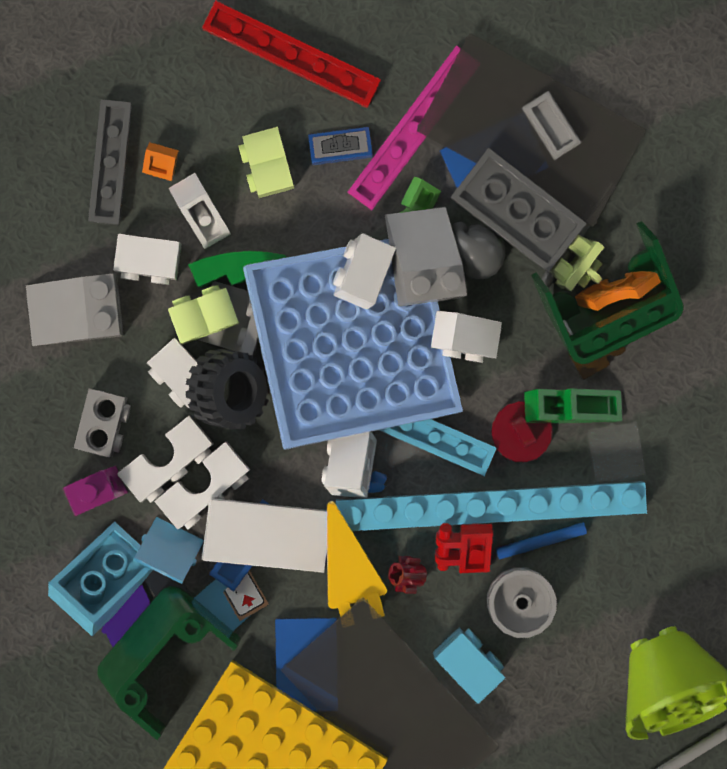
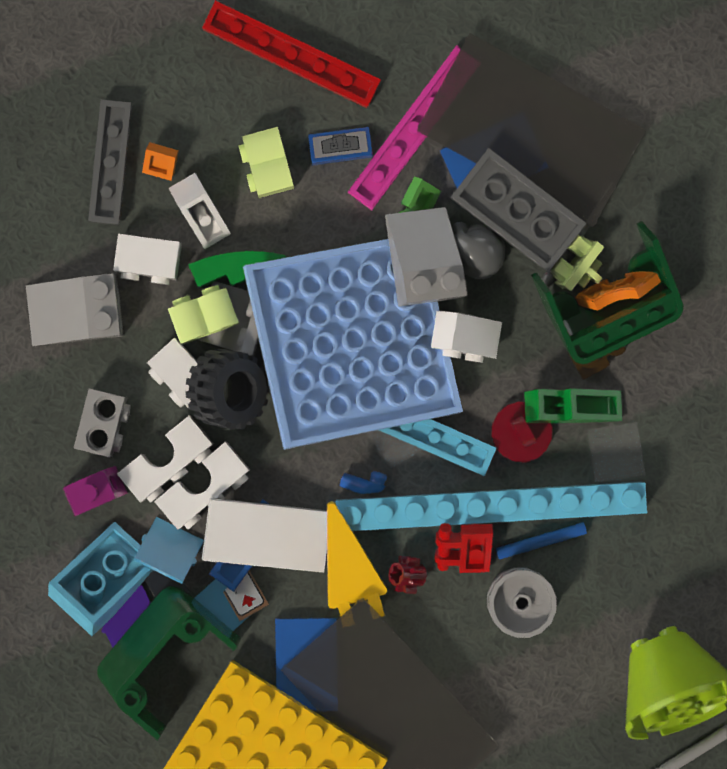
(350, 465): white brick -> none
(363, 271): white brick -> none
(469, 665): medium azure brick -> none
(551, 125): light grey tile -> none

